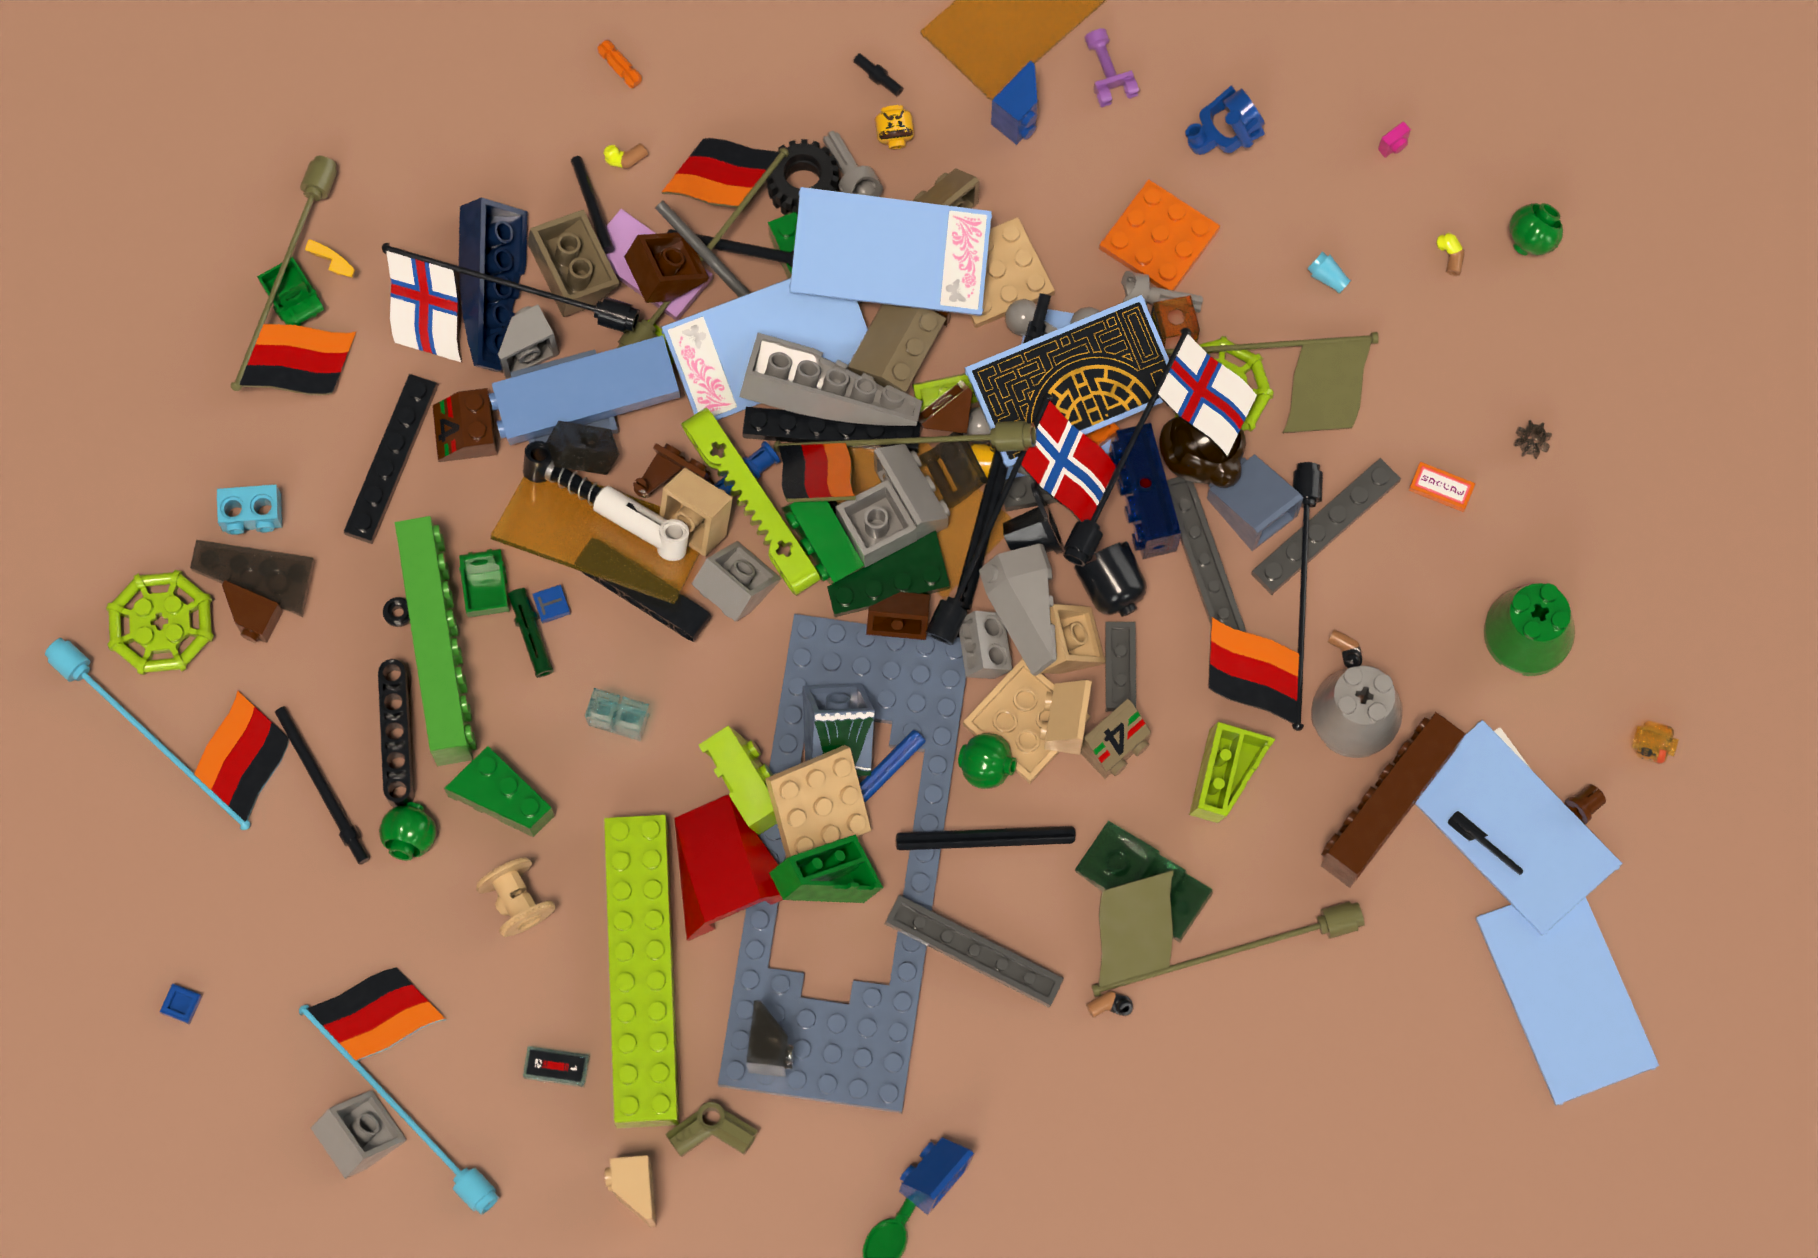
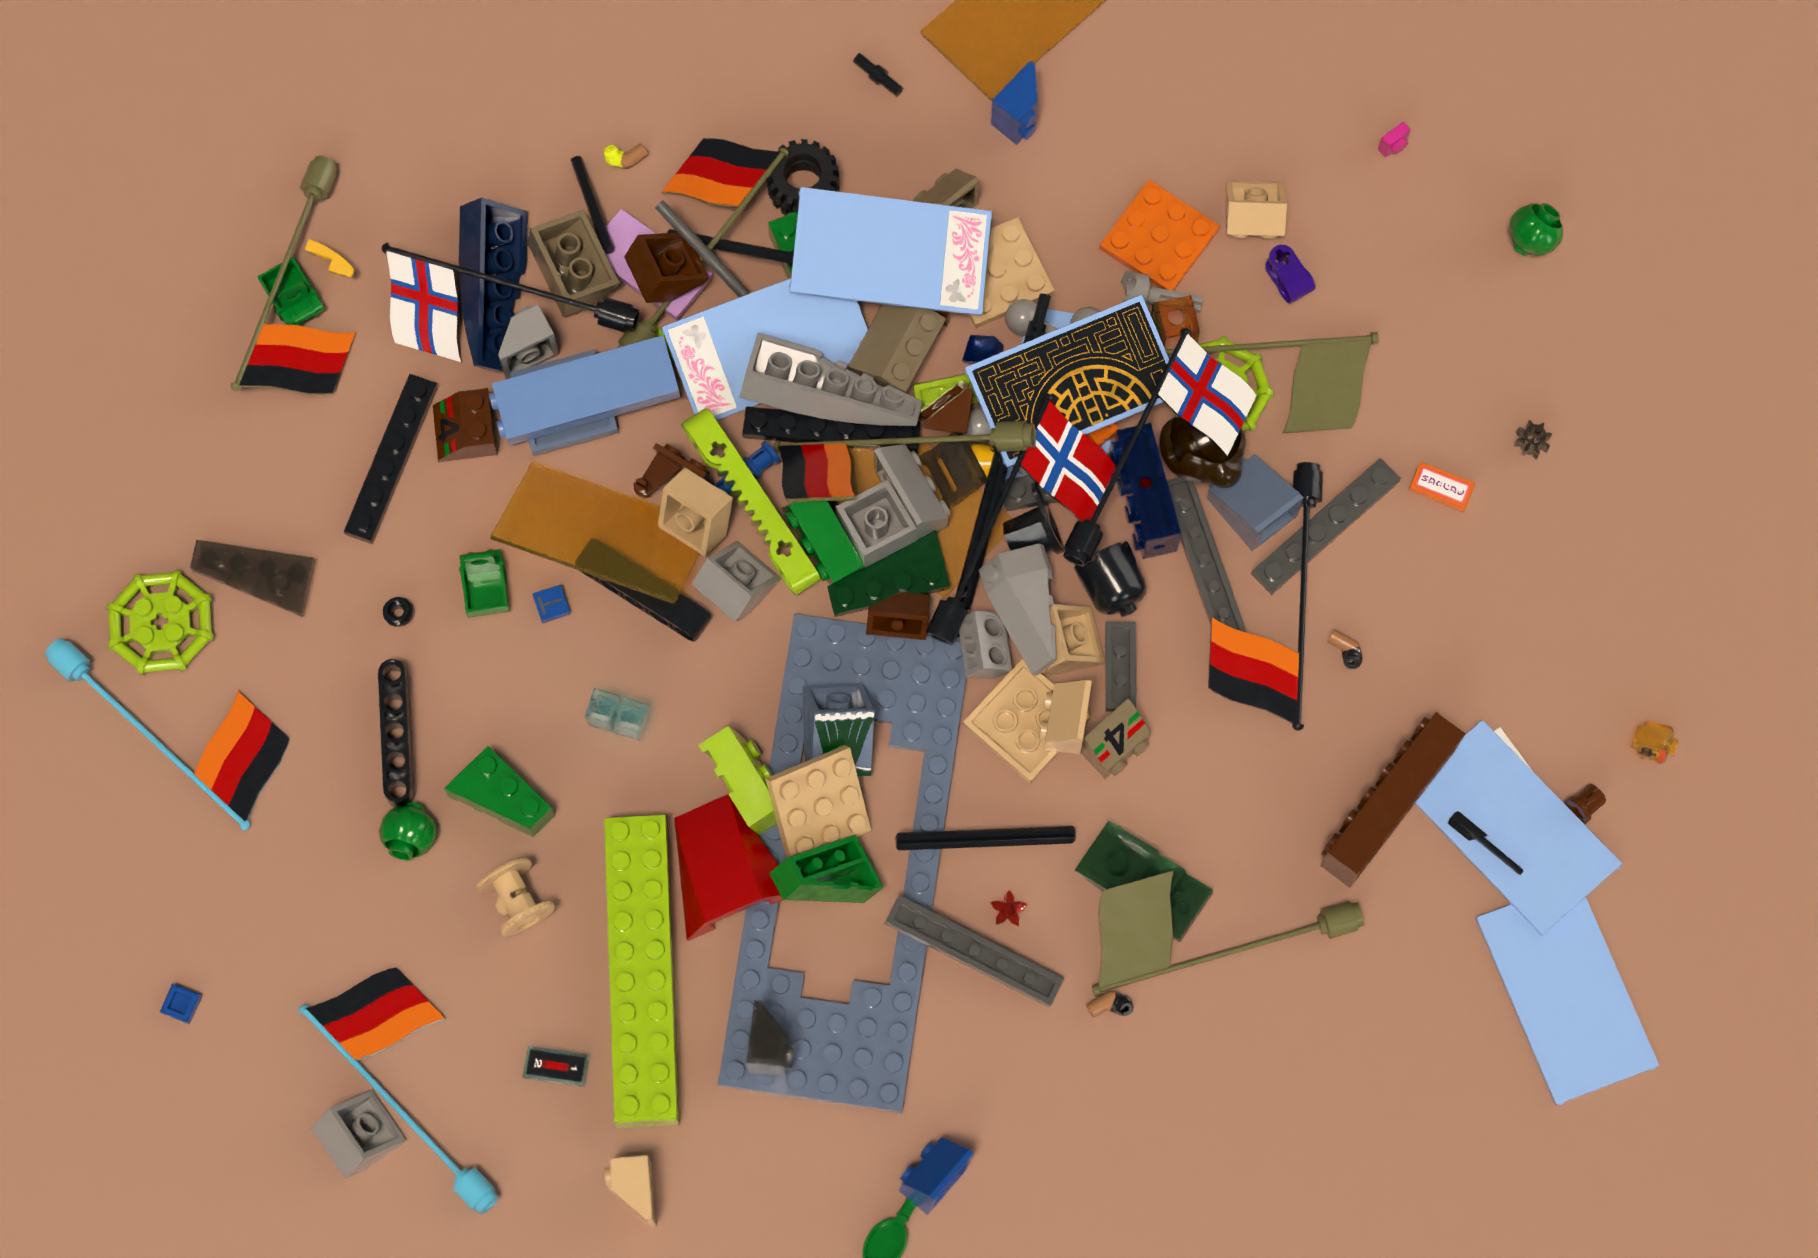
(250, 500): medium azure brick -> none
(251, 612): reddish brown slope -> none
(348, 833): black bar -> none
(434, 641): bright green brick -> none
(530, 632): dark green pin -> none
(582, 447): clear smoke brick -> none
(619, 64): orange axle -> none
(666, 535): white piece -> none
(728, 1129): olive piece -> none
(856, 179): light grey piece -> none
(891, 763): blue axle -> none
(894, 126): yellow head -> none
(980, 348): none -> clear blue slope
(986, 761): green plant -> none
(1008, 909): none -> clear red plant
(1097, 41): medium lavender bar -> none
(1225, 769): lime wedge -> none
(1241, 116): blue piece -> none
(1255, 209): none -> tan slope
(1292, 278): none -> dark purple piece
(1328, 272): medium azure cone -> none
(1353, 726): light grey cone -> none
(1455, 251): arm -> none
(1530, 629): green cone -> none

